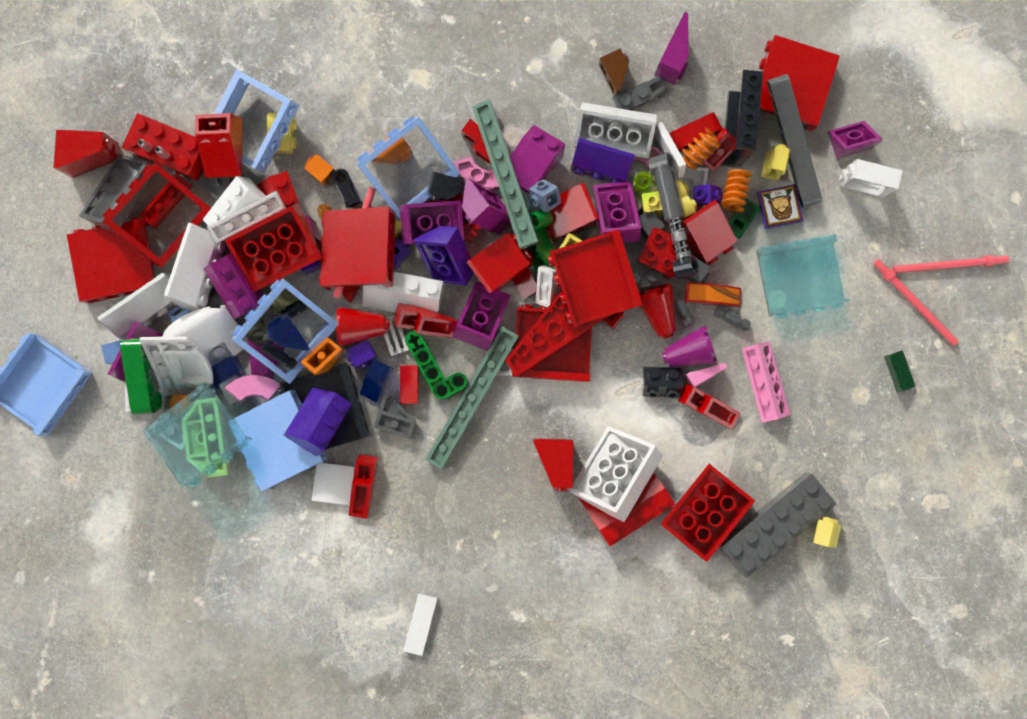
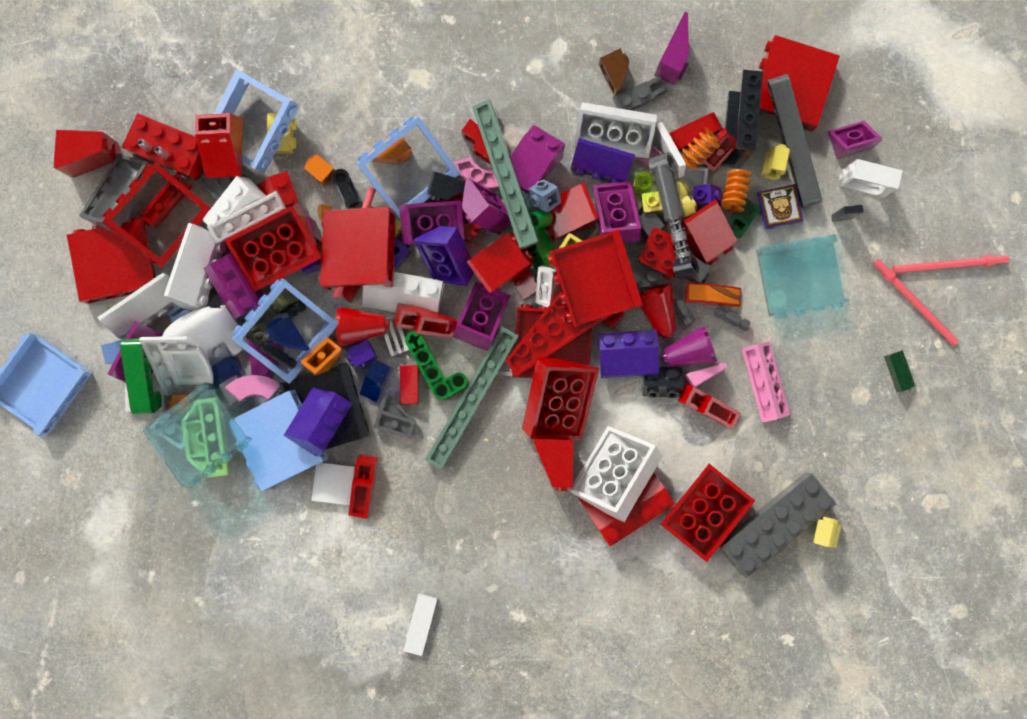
(559, 399): none -> red slope
(628, 353): none -> dark purple slope
(847, 213): none -> black tile

